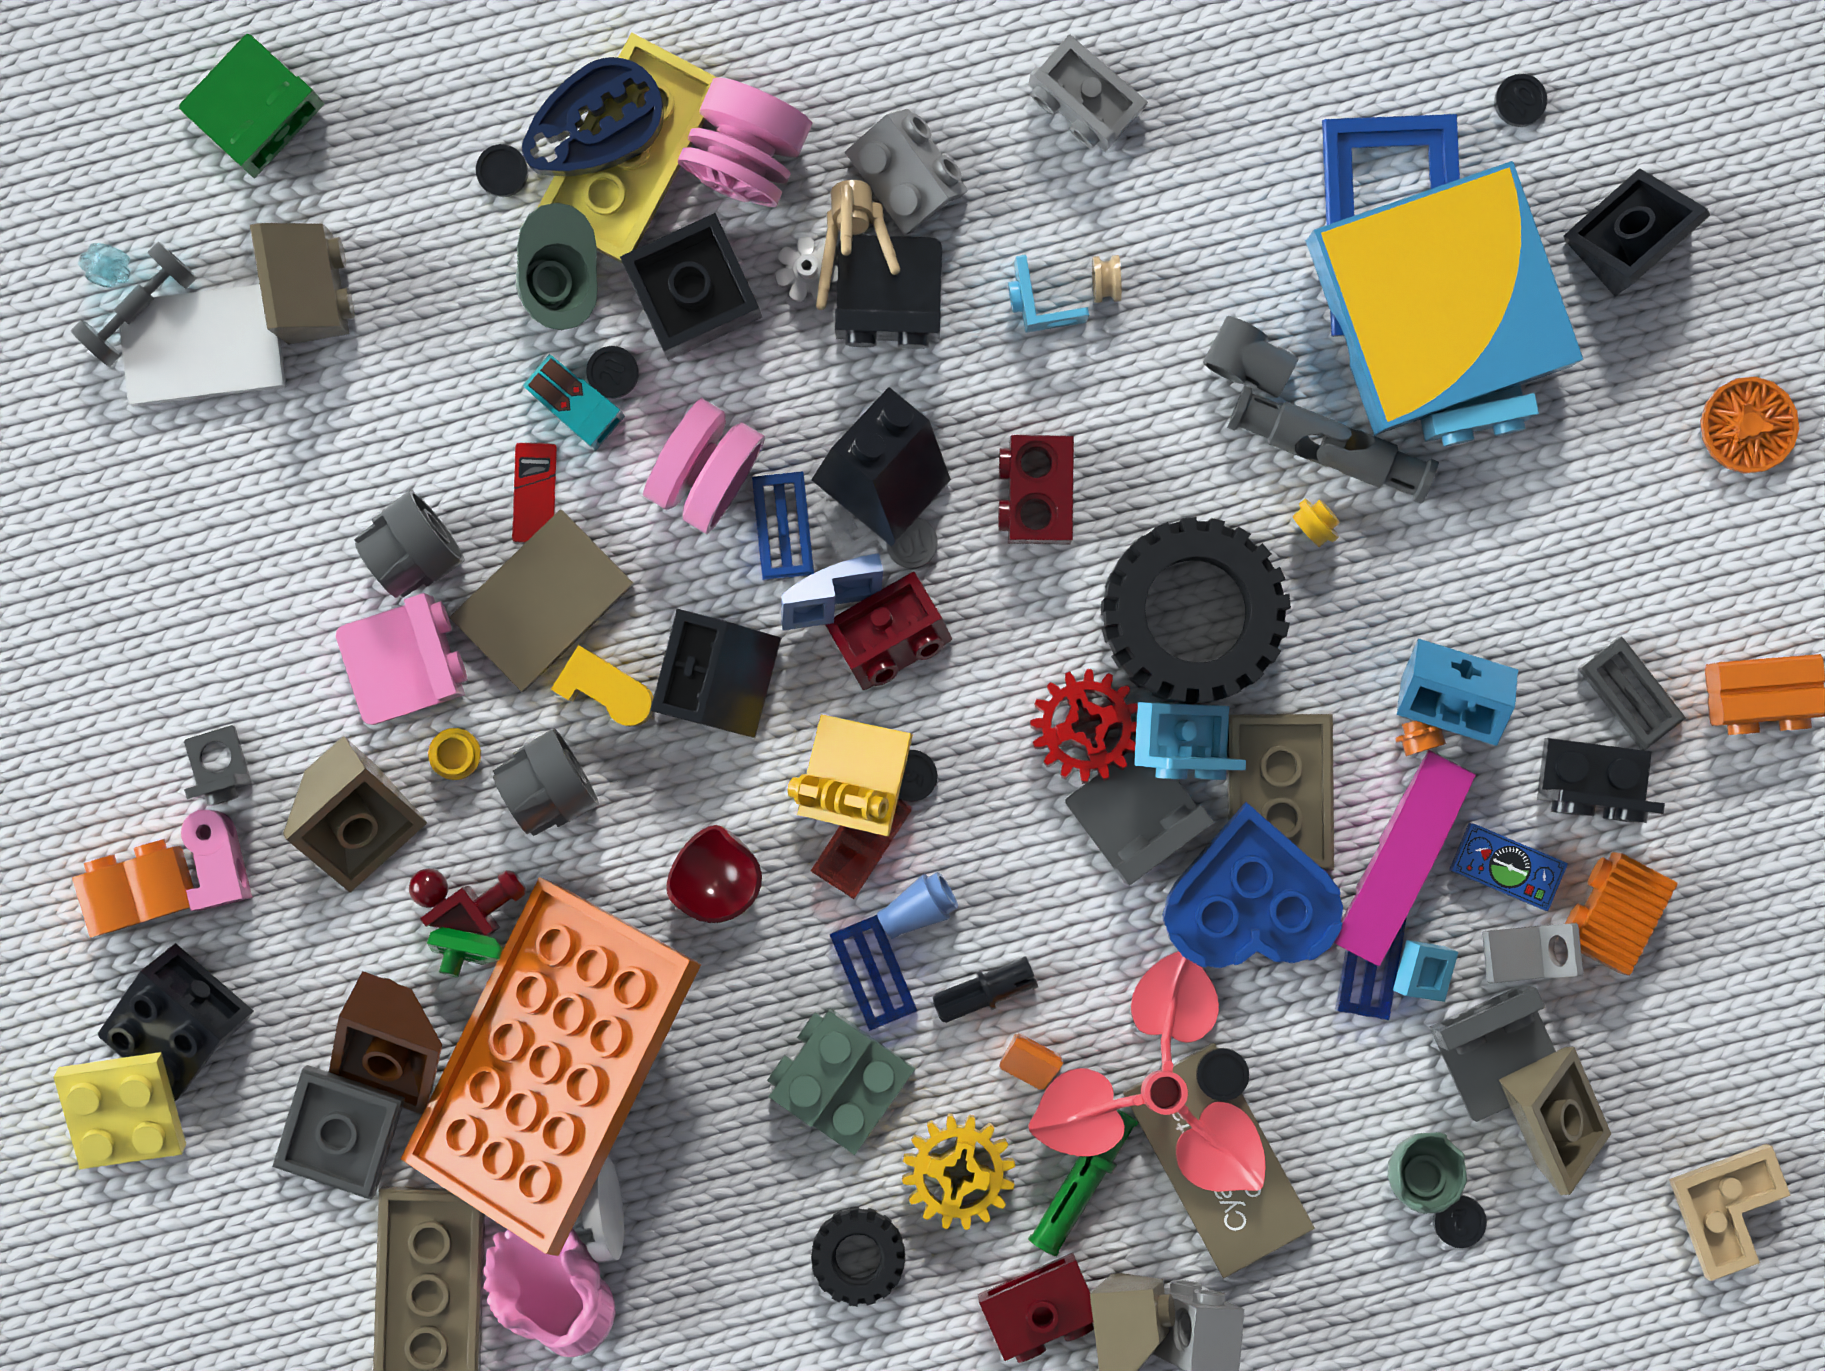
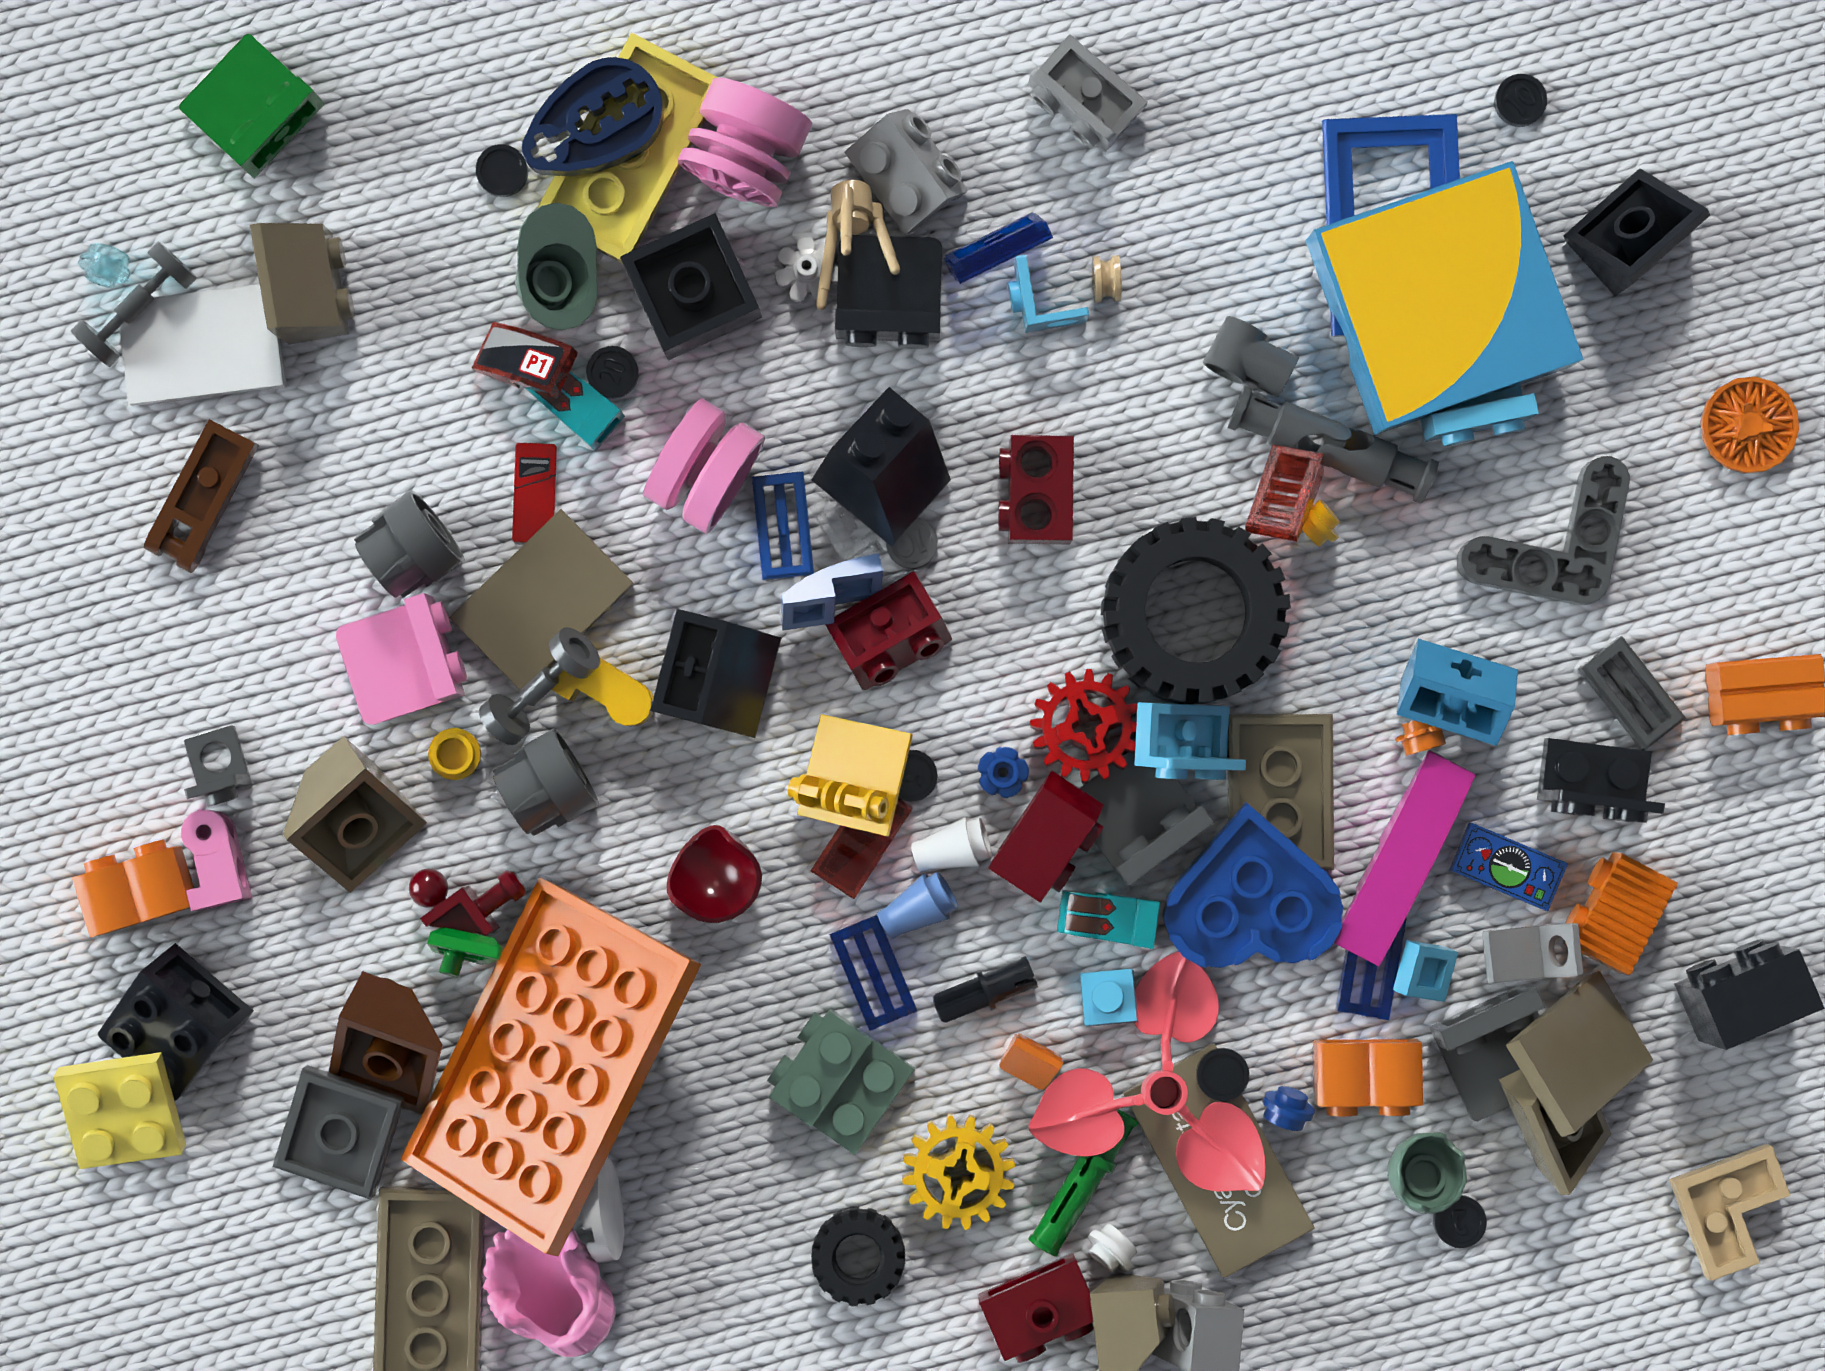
(201, 494): none -> reddish brown plate
(506, 718): none -> dark grey wheel
(525, 359): none -> slope
(955, 846): none -> white cone
(992, 762): none -> blue plate
(997, 247): none -> clear blue tile
(1047, 836): none -> dark red brick
(1109, 917): none -> teal leg
(1109, 997): none -> medium azure plate
(1111, 1249): none -> white plate
(1287, 1108): none -> blue plate
(1291, 465): none -> clear red slope
(1367, 1074): none -> orange brick
(1576, 552): none -> dark grey beam
(1579, 1053): none -> dark tan tile
(1748, 994): none -> black brick

